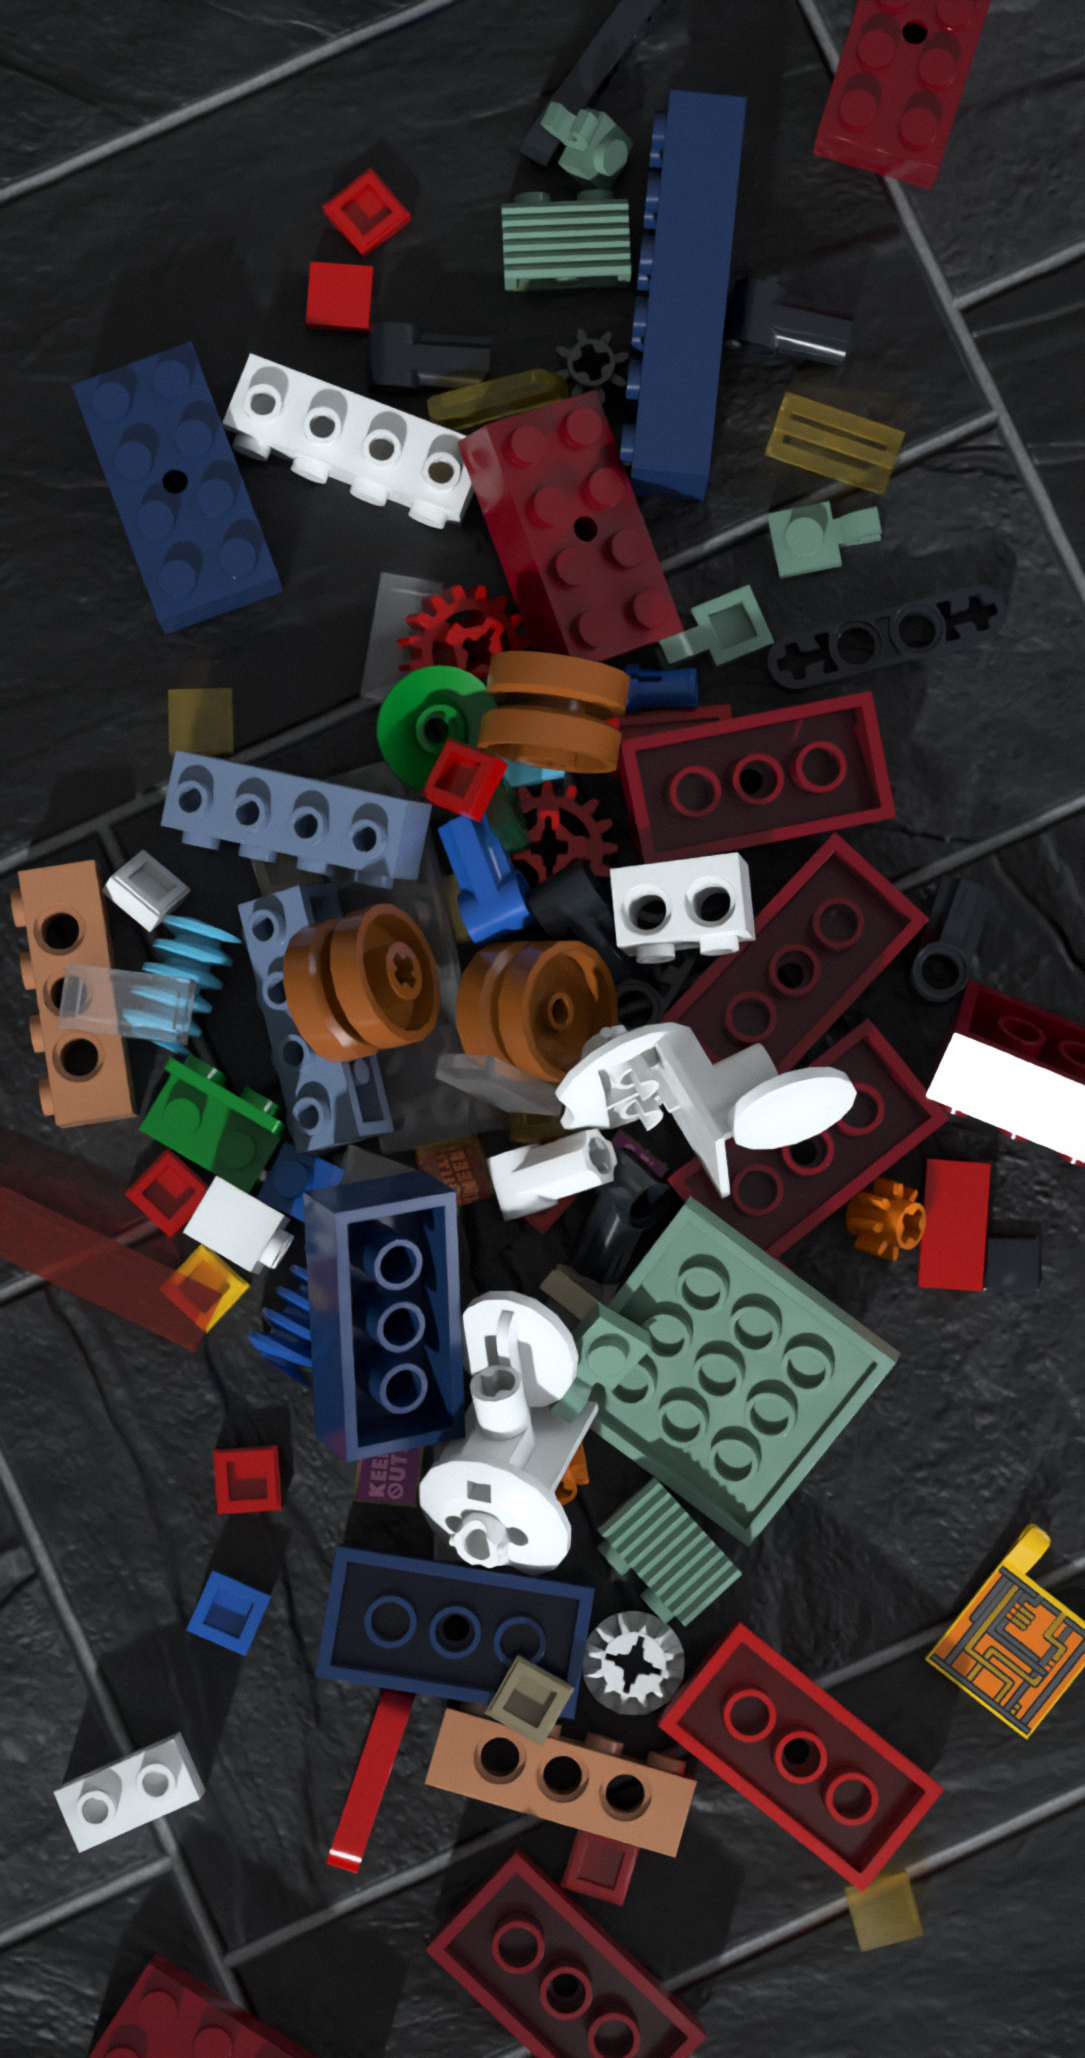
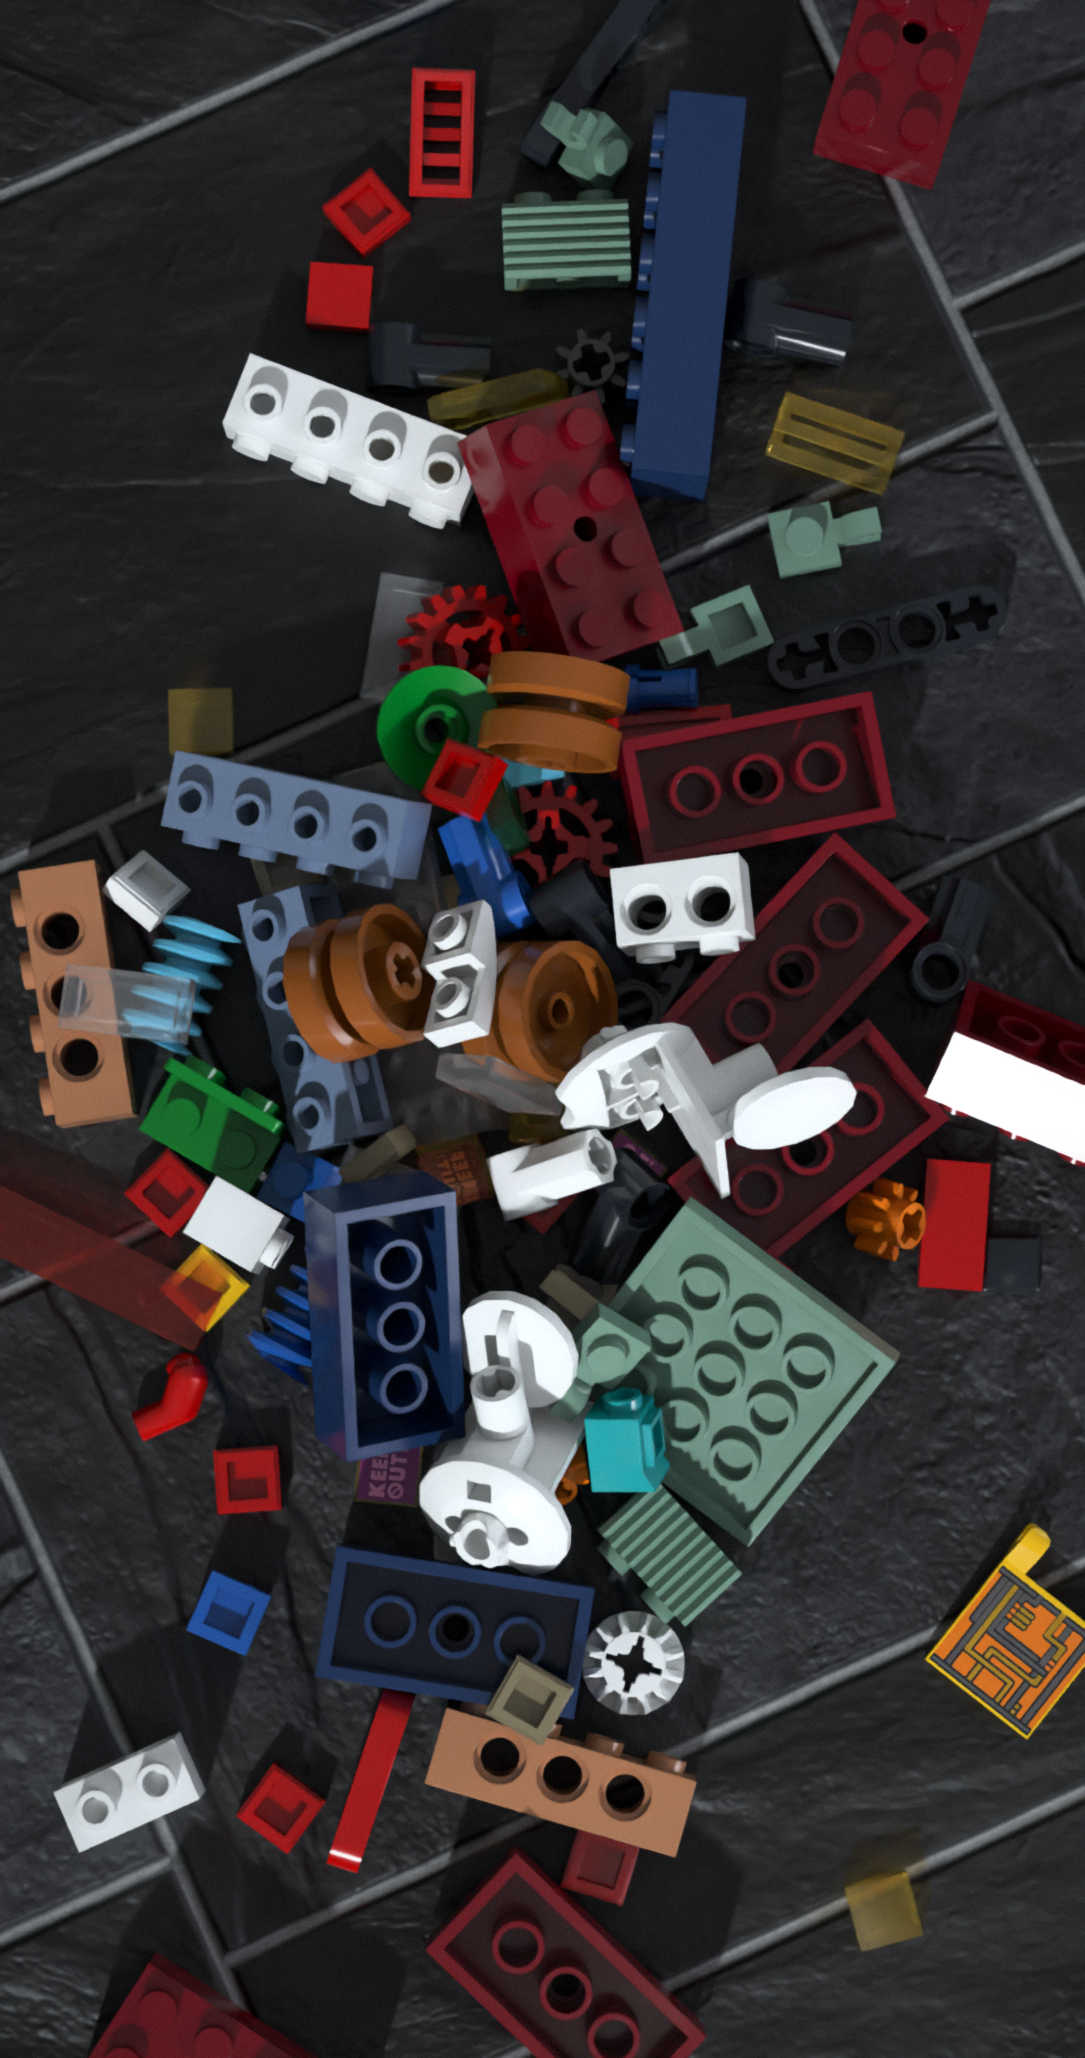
(180, 1399): none -> red arm
(193, 547): dark blue brick -> none
(281, 1807): none -> red tile
(379, 1155): none -> dark tan tile
(449, 80): none -> red slope
(464, 963): none -> white slope
(625, 1442): none -> teal window
(844, 1801): red brick -> none

